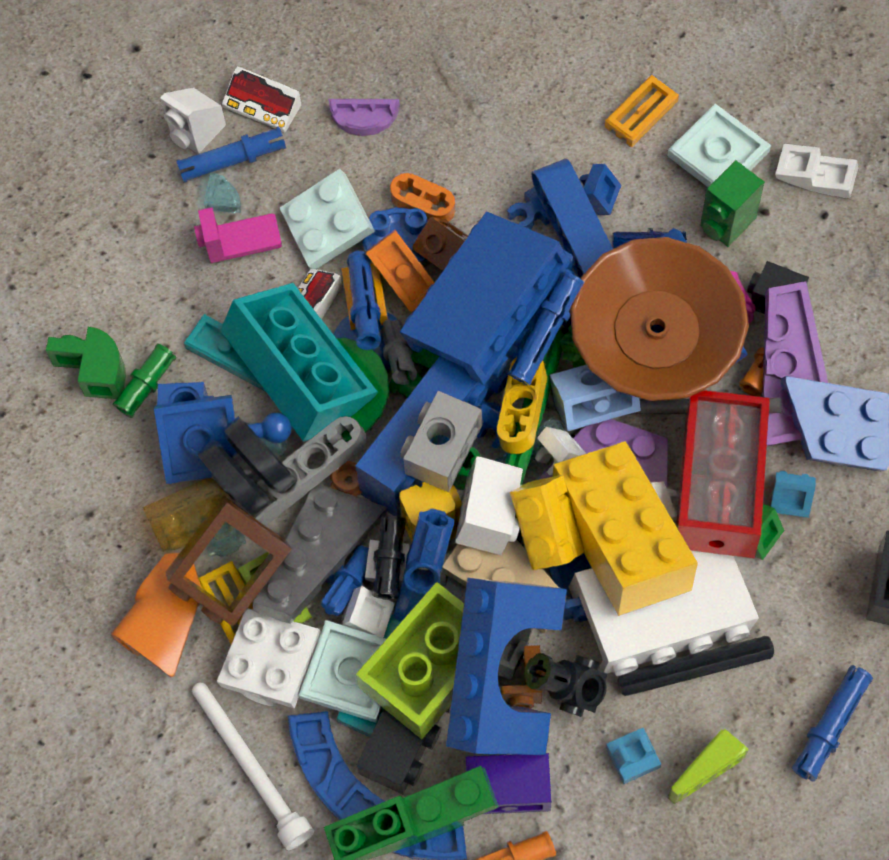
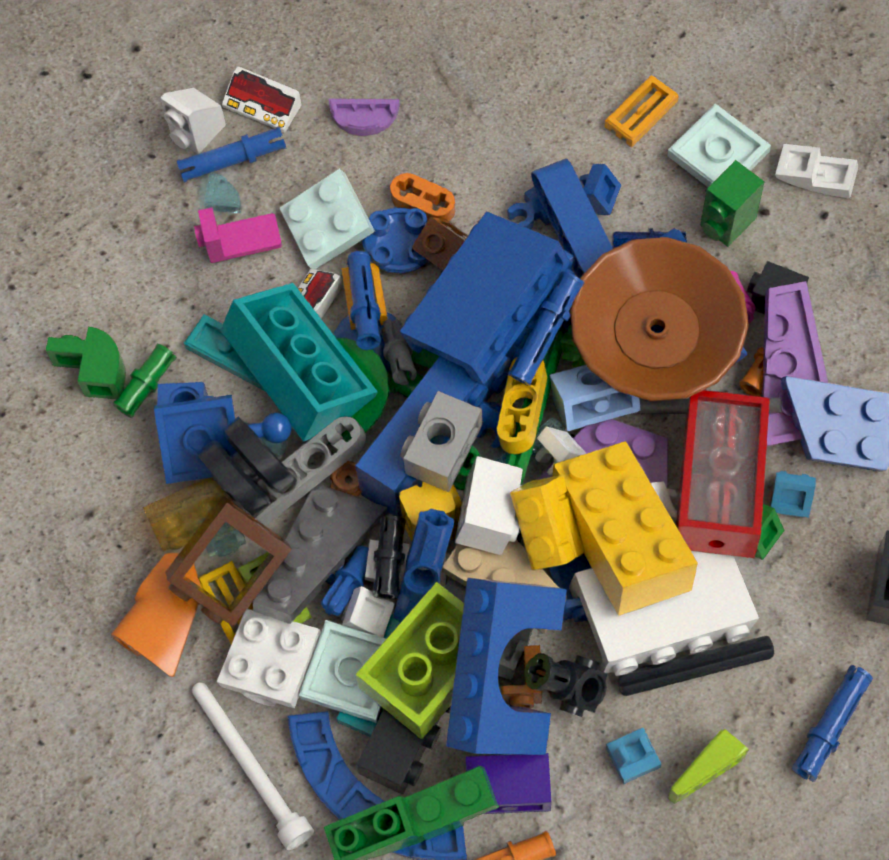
(401, 269): orange plate -> none

